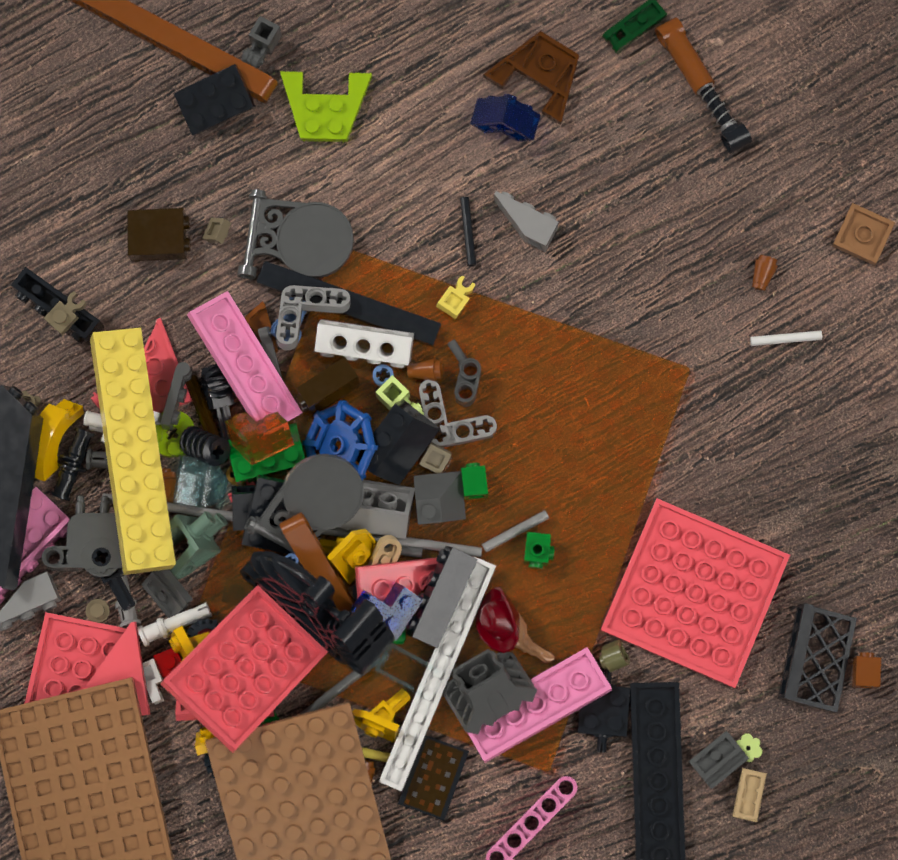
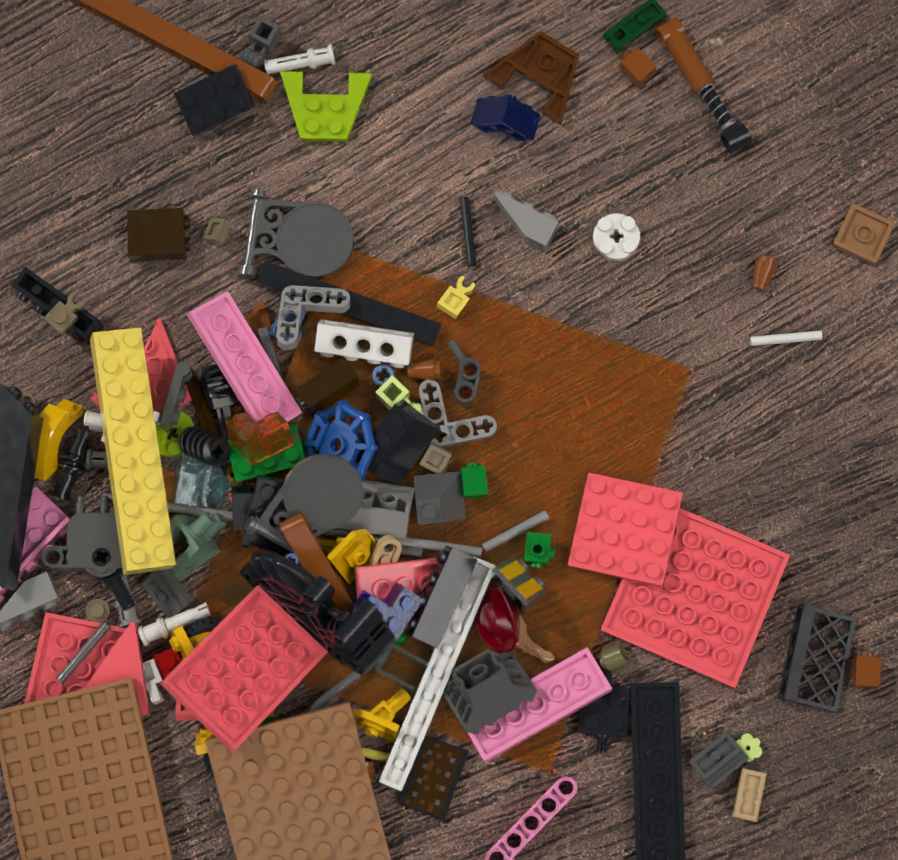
(83, 652): none -> dark grey piece
(312, 58): none -> white pin
(518, 583): none -> dark grey slope
(616, 223): none -> white plate
(625, 529): none -> coral plate
(637, 67): none -> dark orange brick

